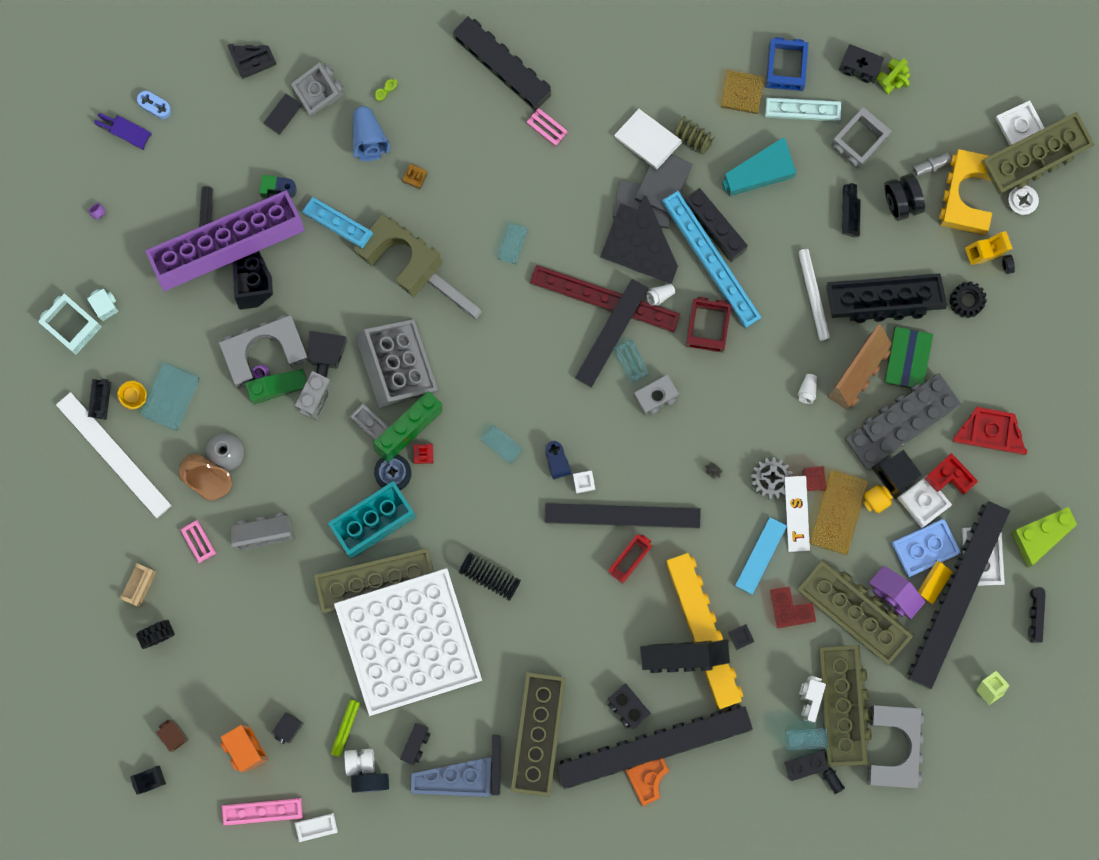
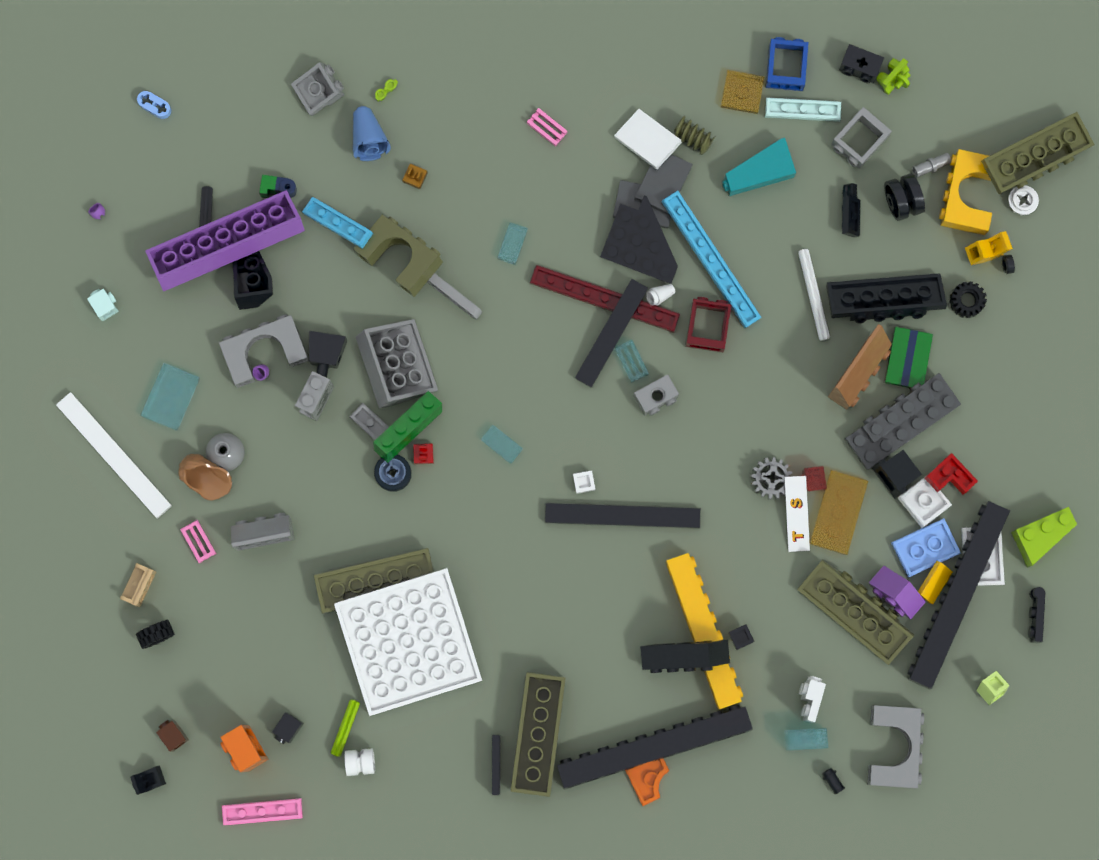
(83, 336): light aqua window -> none
(99, 399): black hinge -> none
(125, 130): dark purple arm -> none
(131, 395): yellow hair -> none
(251, 58): black wing -> none
(275, 386): green slope -> none
(282, 114): black tile -> none
(316, 827): white tile -> none
(369, 783): black wheel -> none
(372, 520): teal slope -> none
(412, 749): black piece -> none
(461, 779): sand blue wing -> none
(466, 565): black piece -> none
(502, 63): black brick -> none
(557, 463): dark blue piece -> none
(633, 702): black brick -> none
(641, 541): red window -> none
(713, 470): clear smoke plate -> none
(716, 225): black brick -> none
(760, 556): medium azure tile -> none
(787, 614): clear red plate -> none
(806, 765): black piece -> none
(807, 391): white cone -> none
(845, 705): olive plate -> none
(878, 498): yellow head -> none
(992, 431): red wing -> none
(1019, 122): white plate -> none

